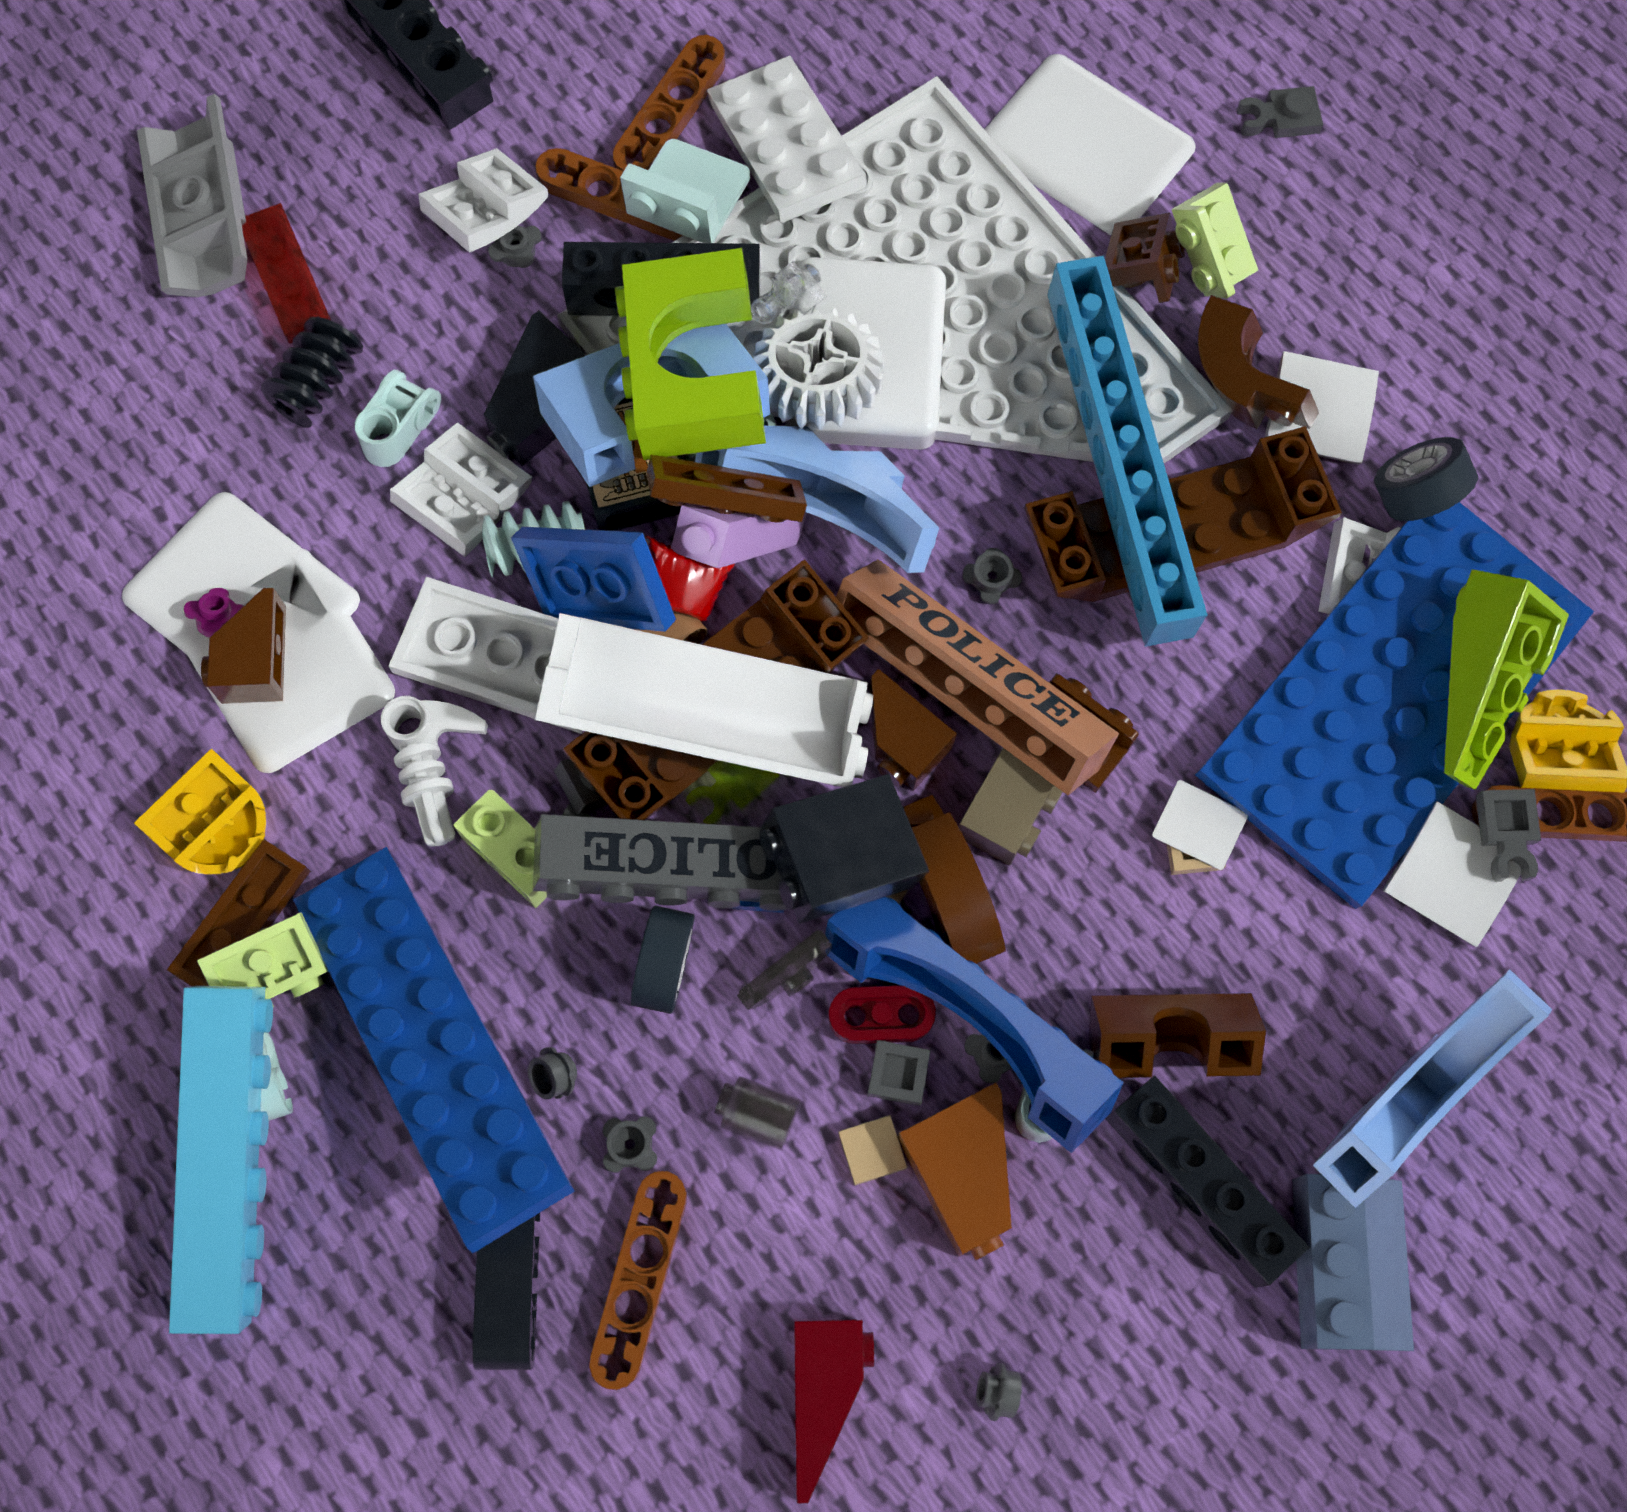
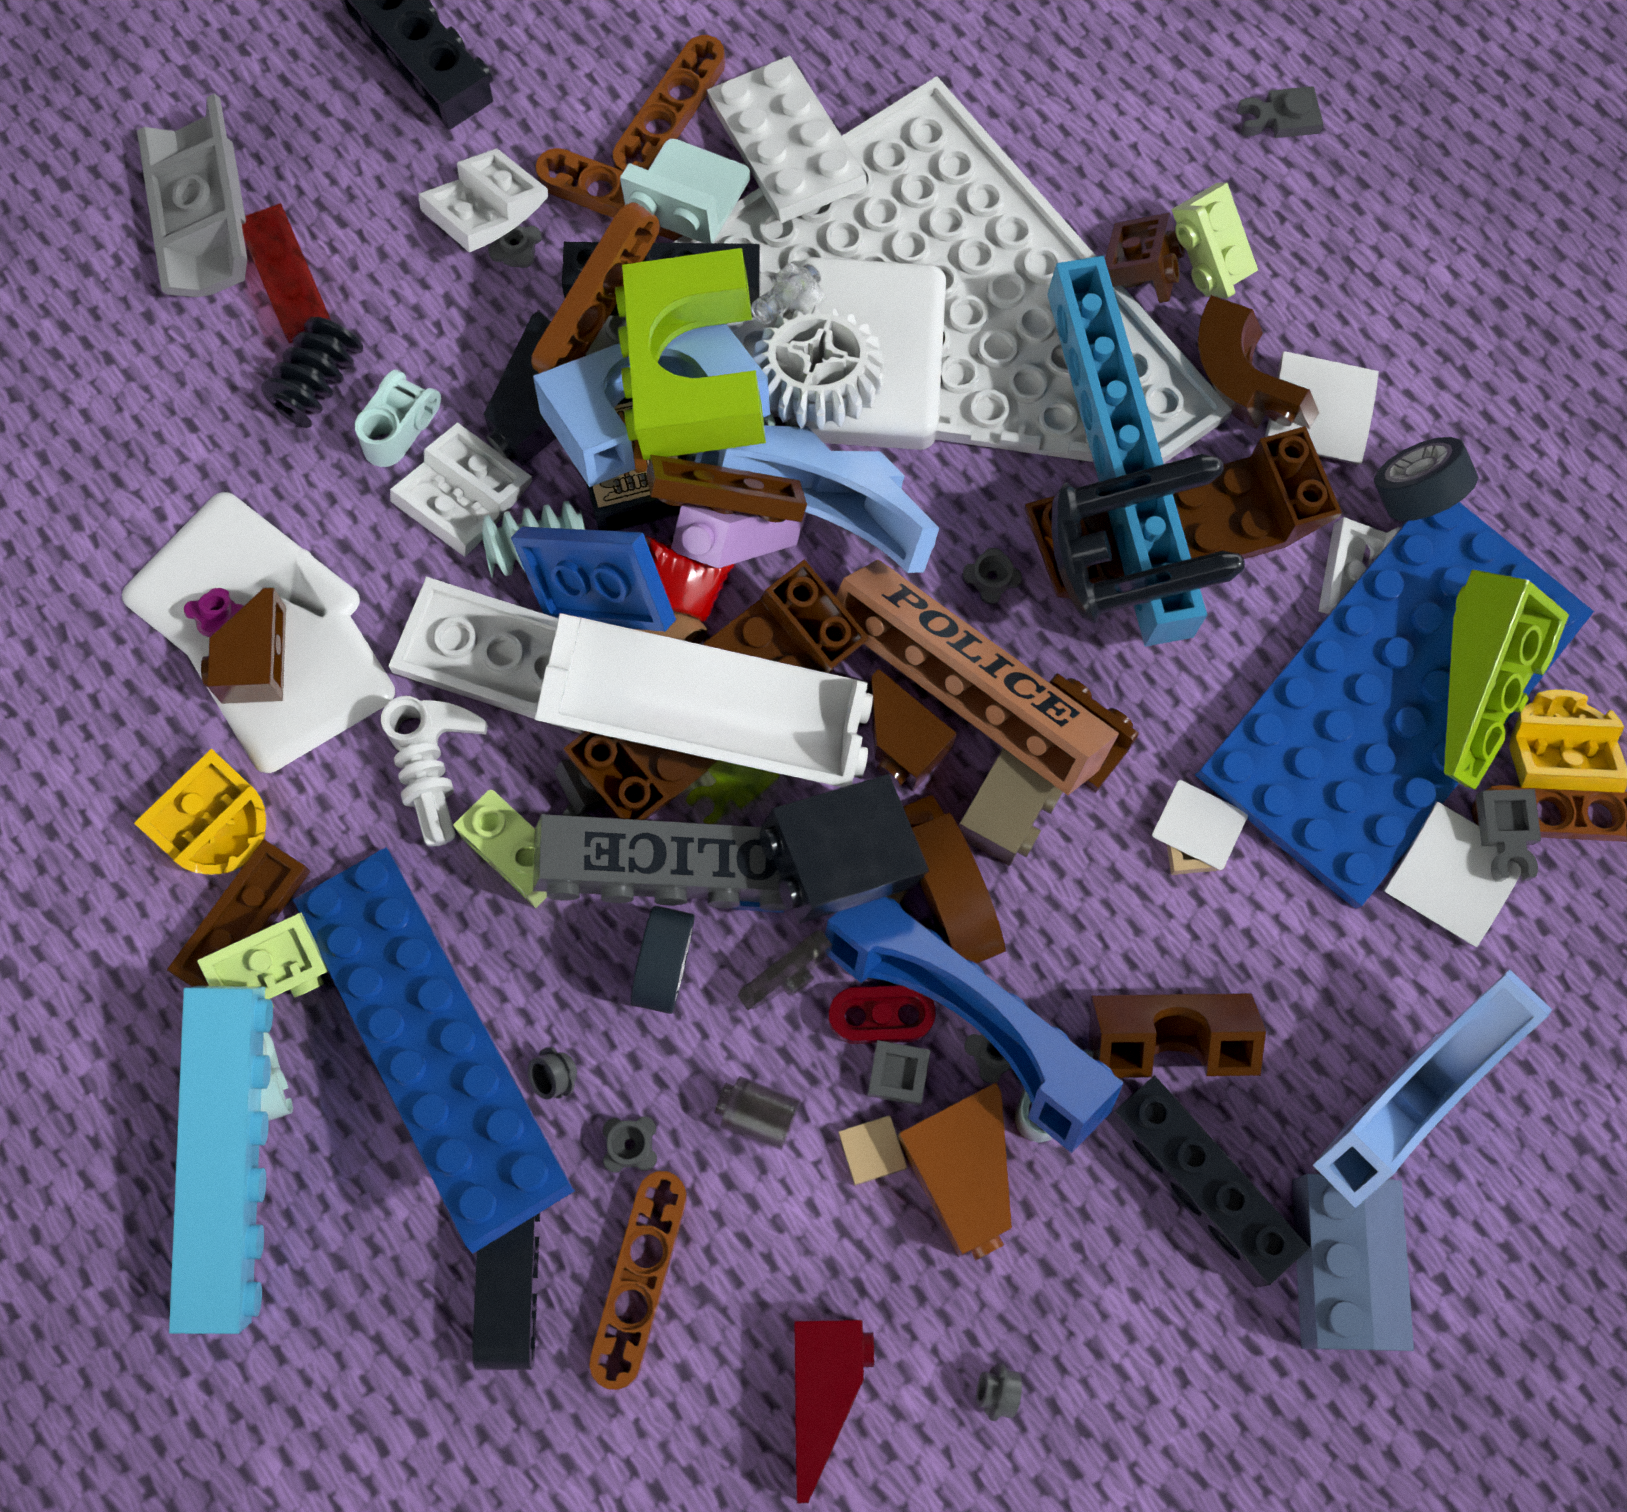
(623, 243): none -> dark orange beam
(1078, 552): none -> black piece
(1089, 143): white piece -> none

